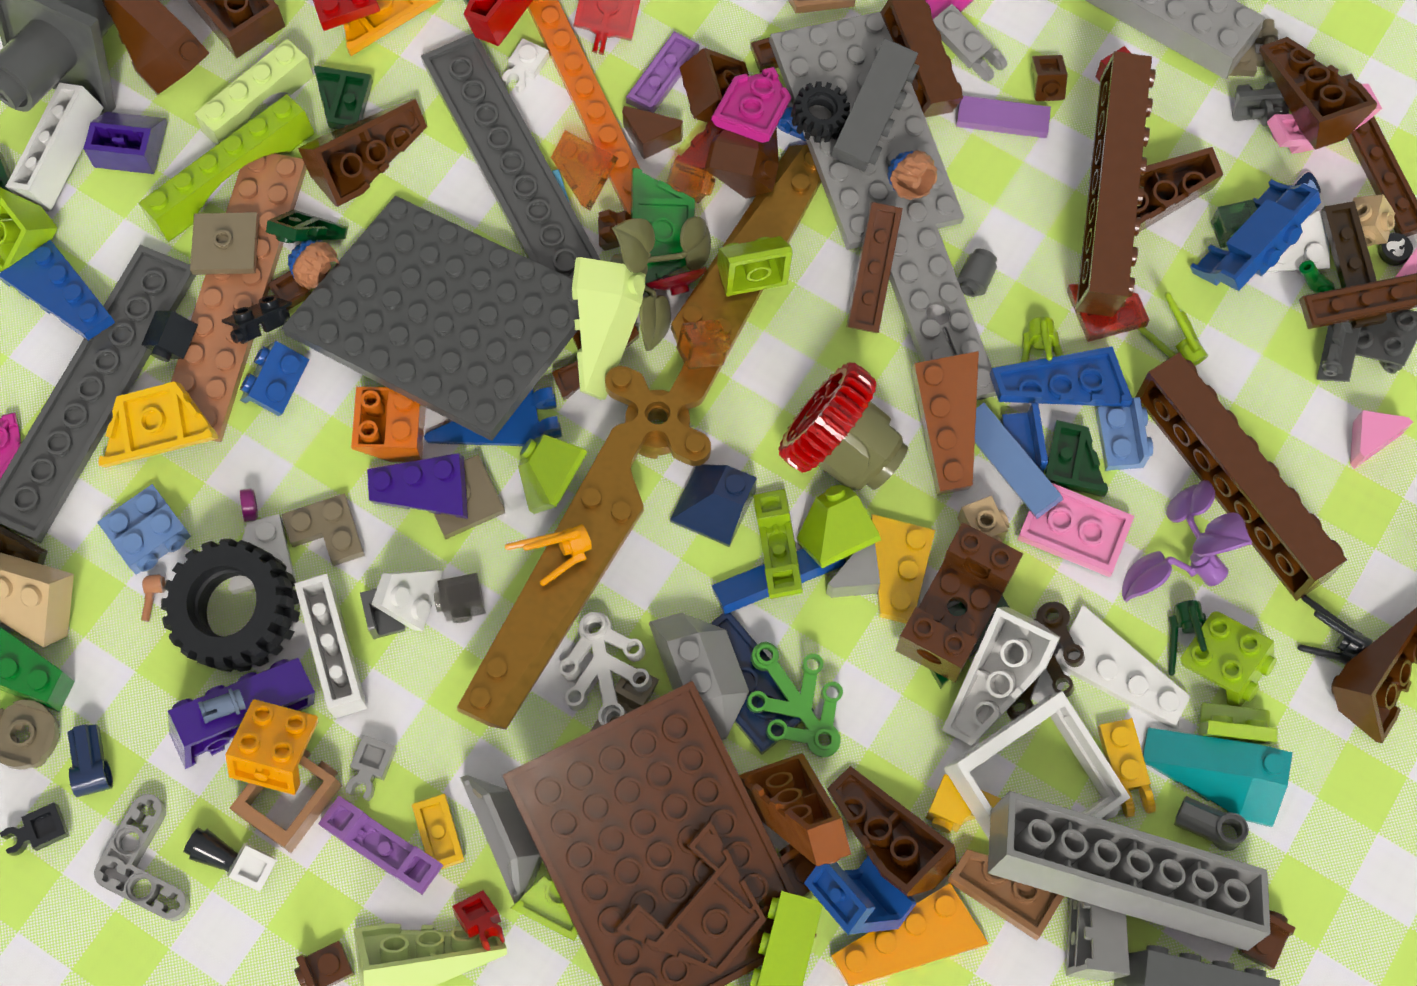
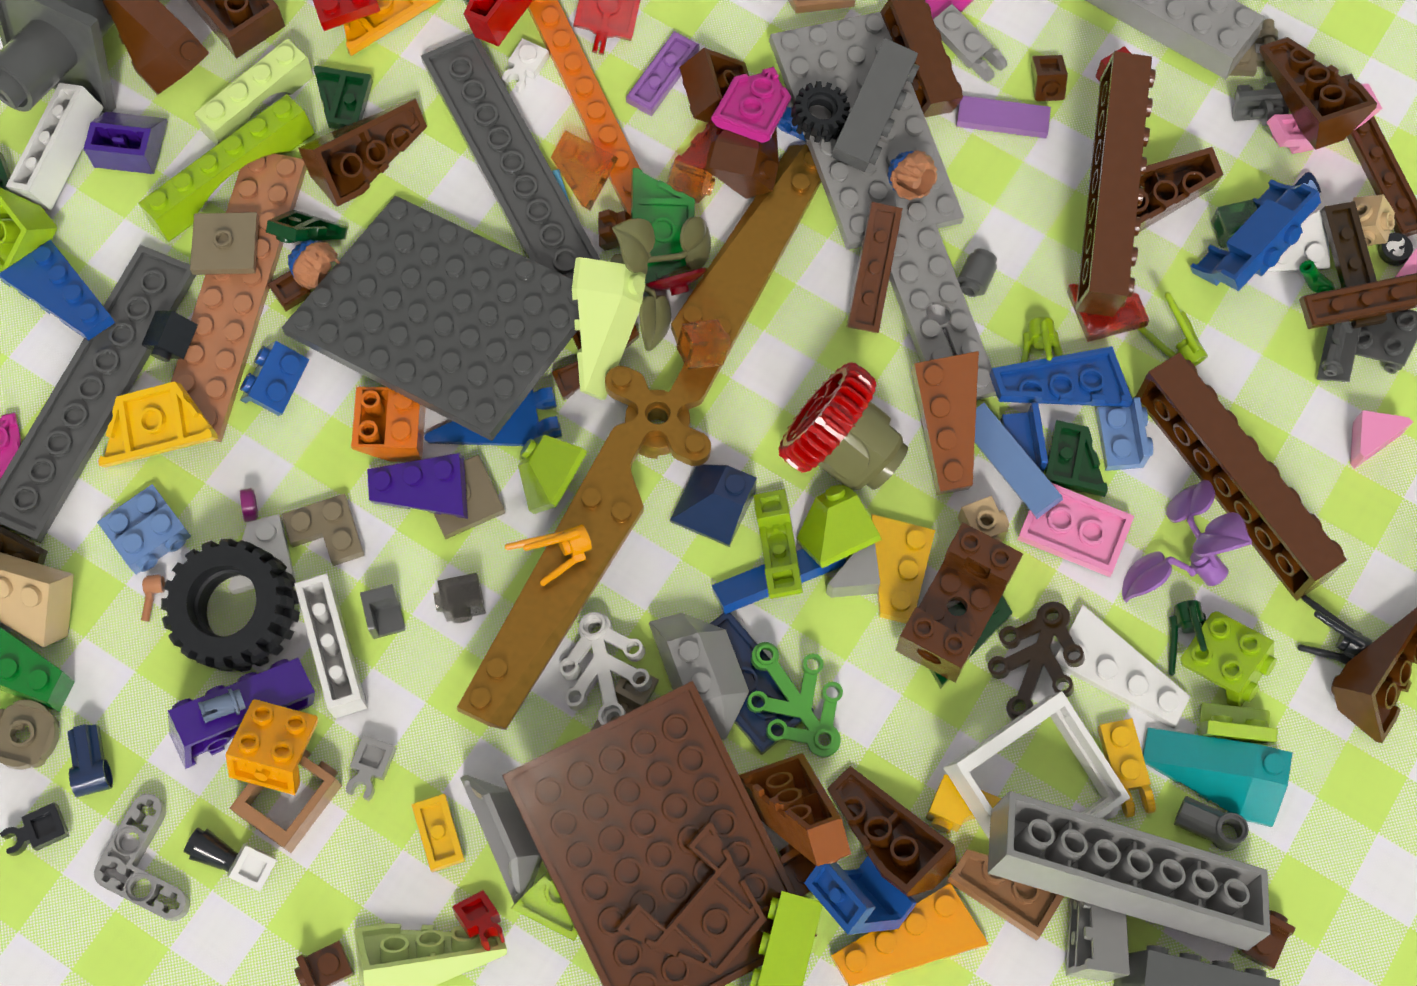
(269, 312): black hinge -> none
(380, 845): medium lavender slope -> none
(407, 596): white wing -> none
(651, 130): reddish brown slope -> none
(754, 265): lime slope -> none
(763, 54): reddish brown tile -> none
(1005, 665): white wedge -> none

